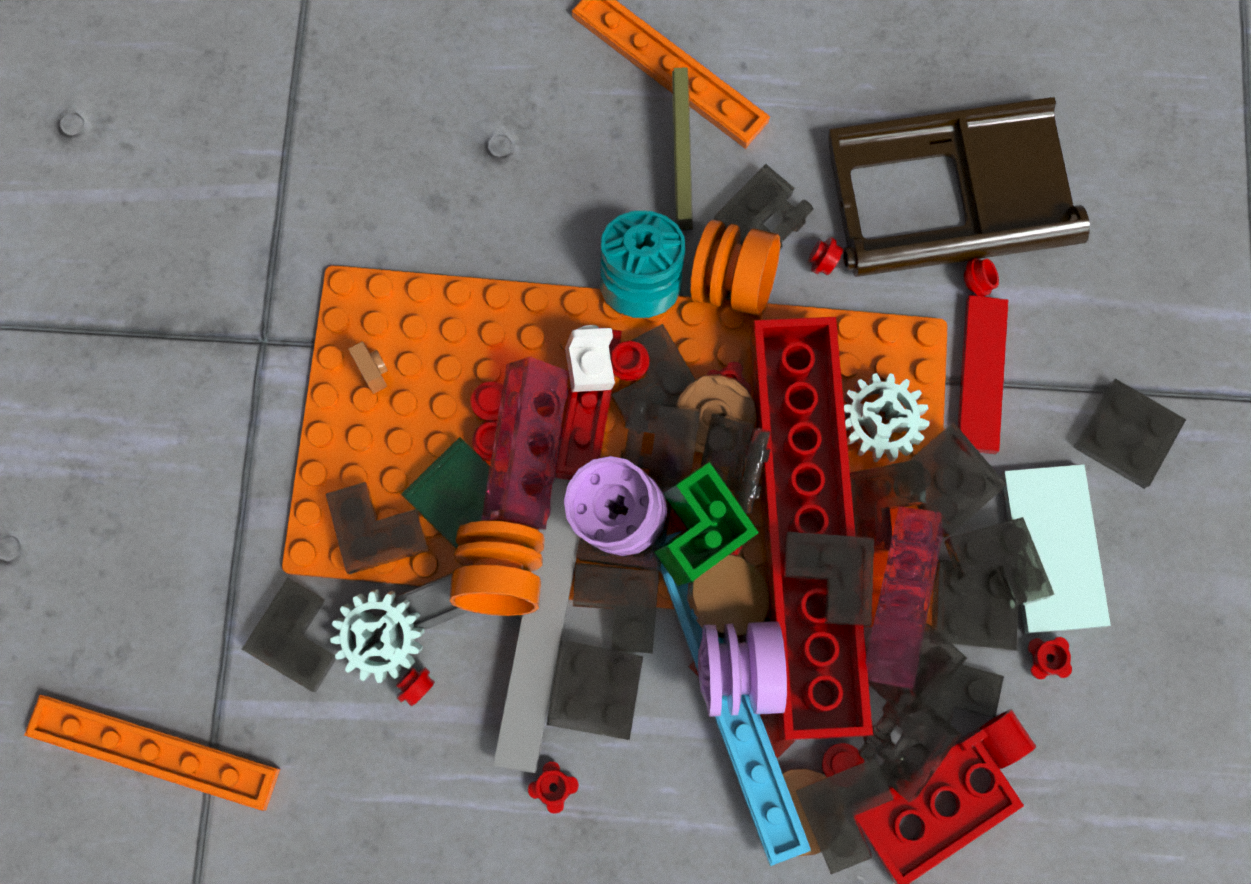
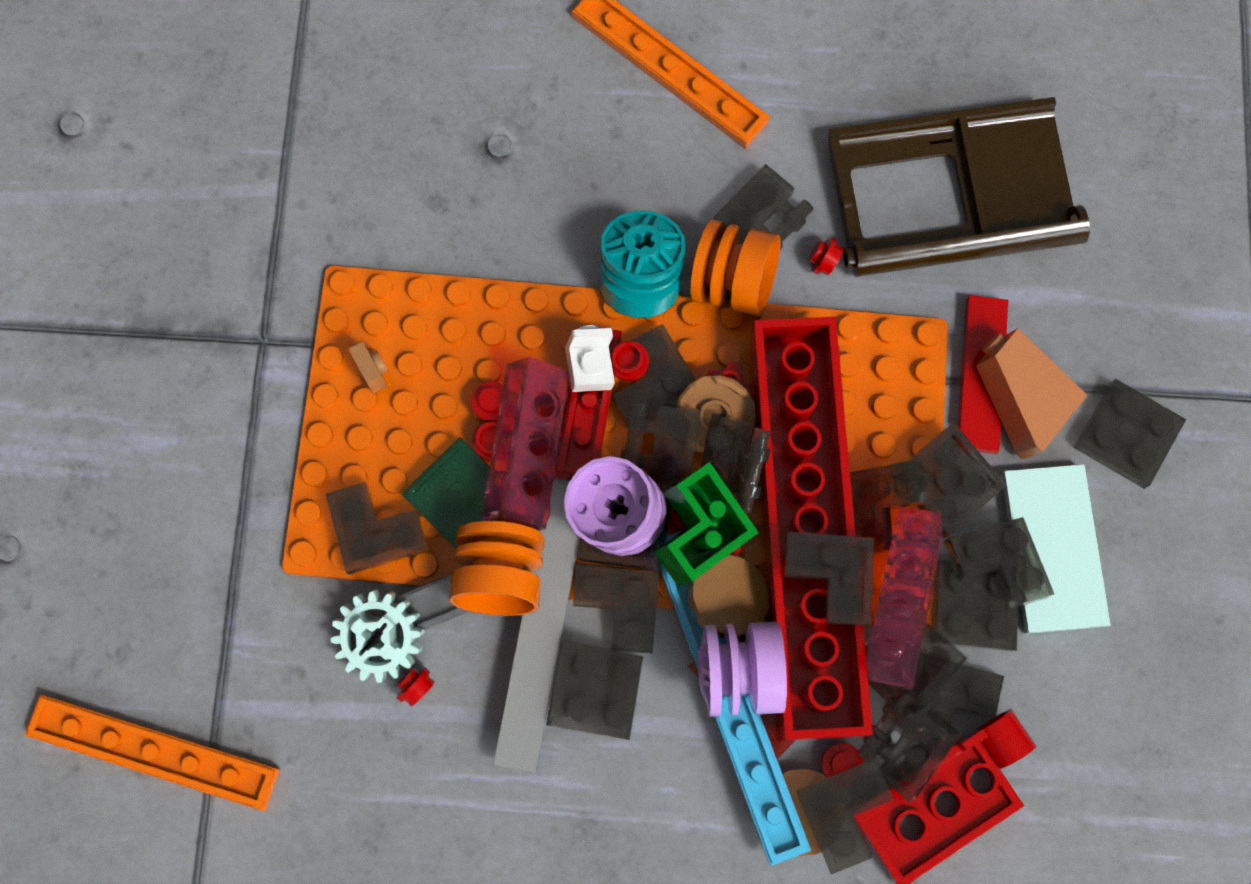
(280, 637): clear smoke plate -> none
(565, 784): red plate -> none
(682, 148): olive tile -> none
(900, 418): light aqua gear -> none
(981, 276): red plate -> none
(1027, 391): none -> nougat slope
(1061, 658): red plate -> none

